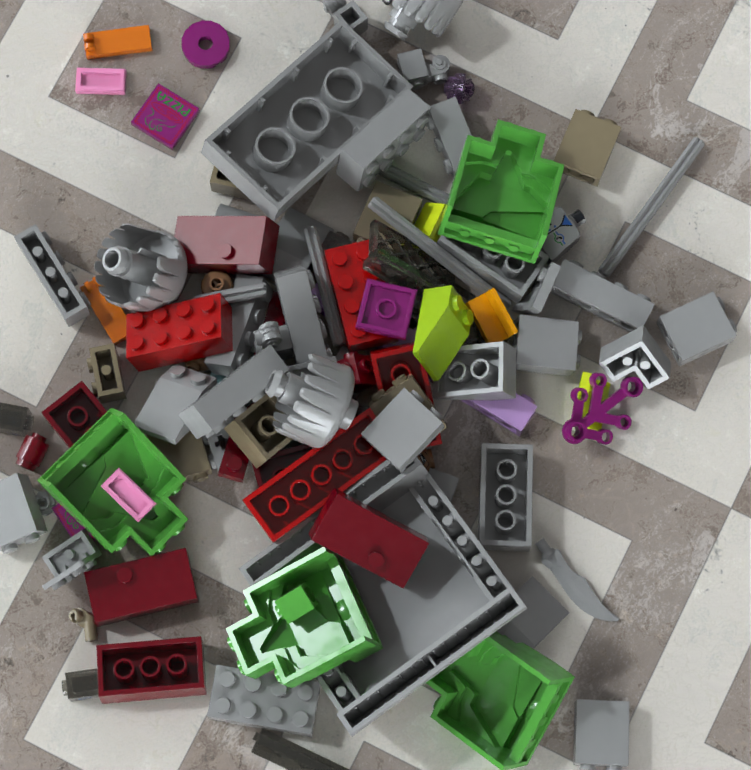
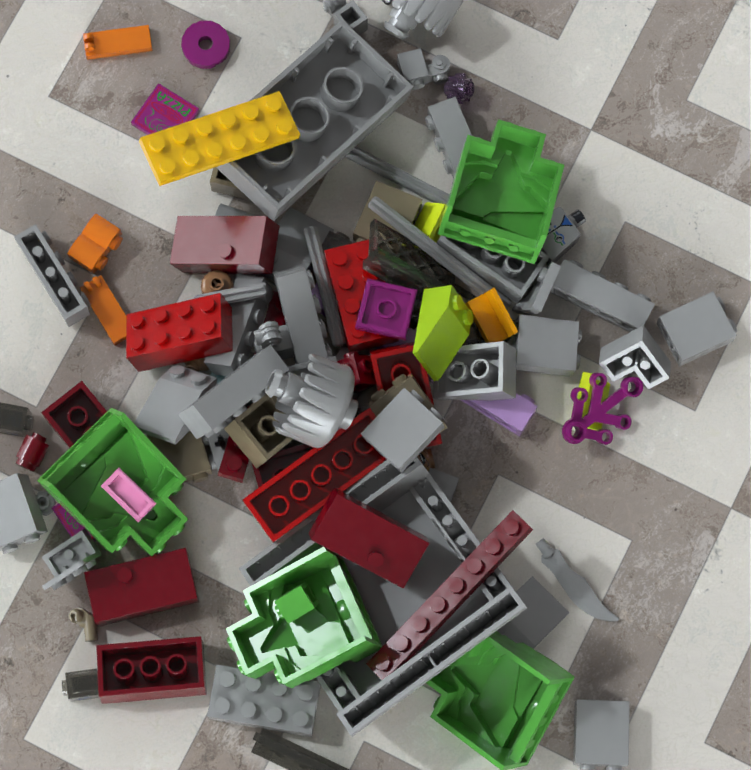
(95, 243): none -> orange brick
(101, 81): bright pink tile -> none
(107, 373): dark tan brick -> none
(141, 268): light grey piece -> none
(219, 138): none -> yellow plate
(383, 140): light grey brick -> none
(450, 595): none -> dark red plate
(505, 497): light grey brick -> none
(587, 146): dark tan brick -> none
(651, 207): light grey axle -> none

